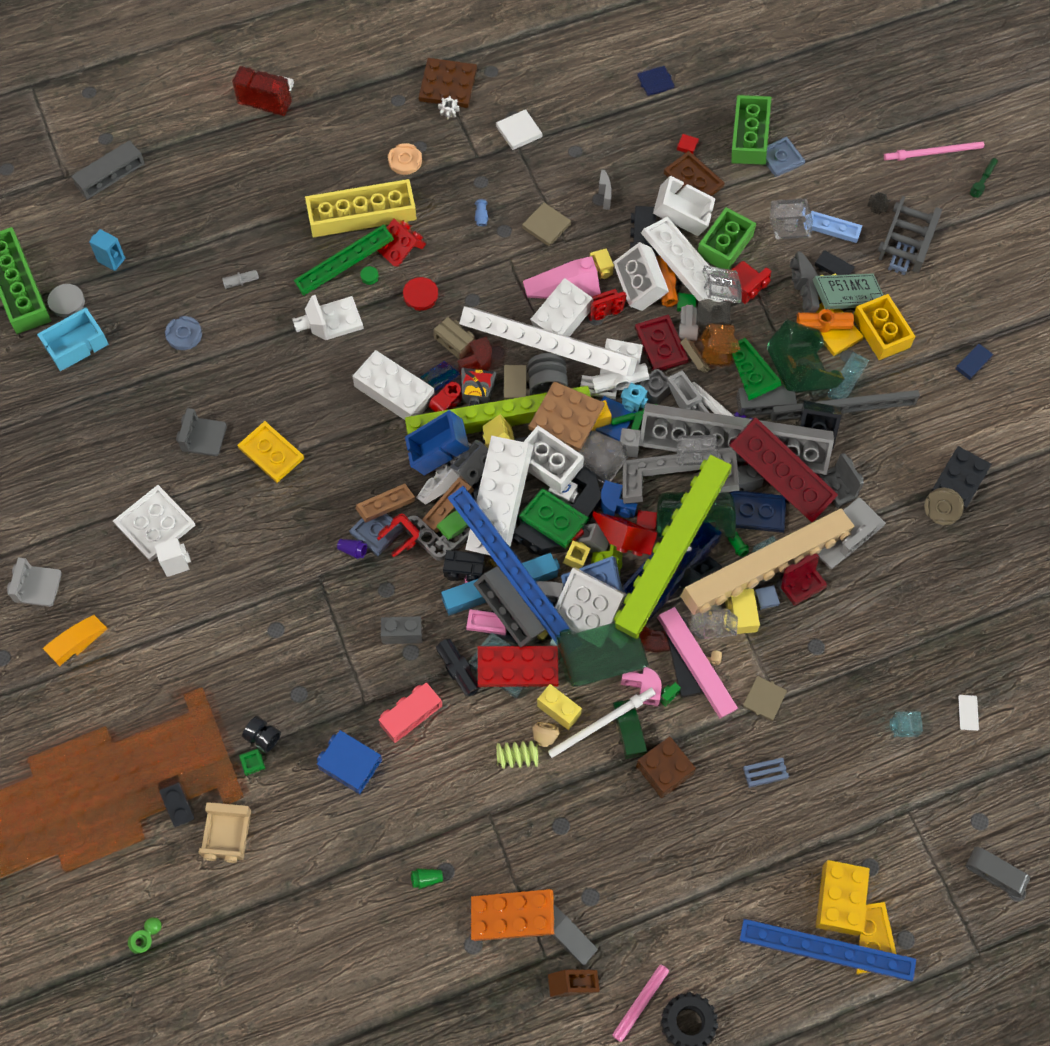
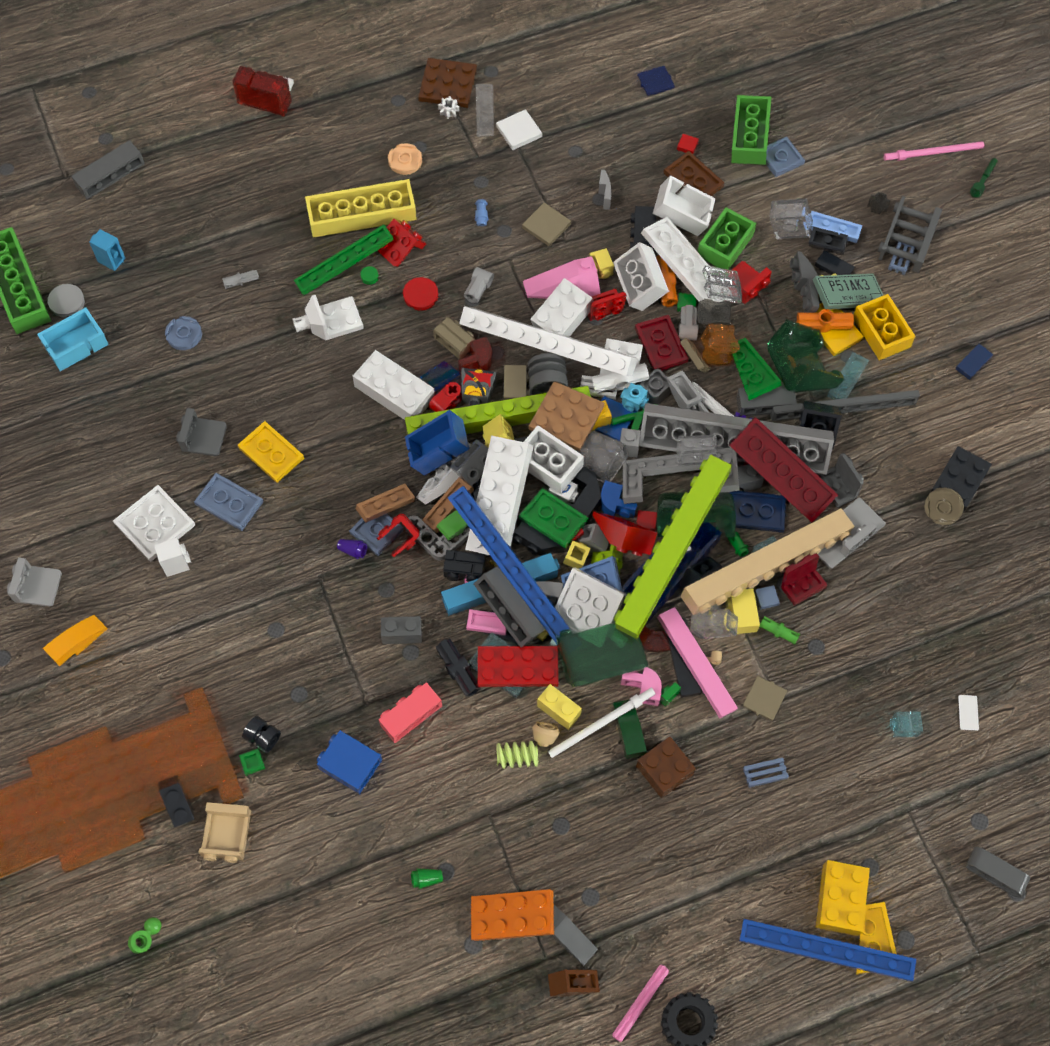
(228, 501): none -> sand blue tile
(479, 282): none -> light grey piece
(484, 110): none -> clear slope
(779, 630): none -> bright green pin
(828, 241): none -> black brick

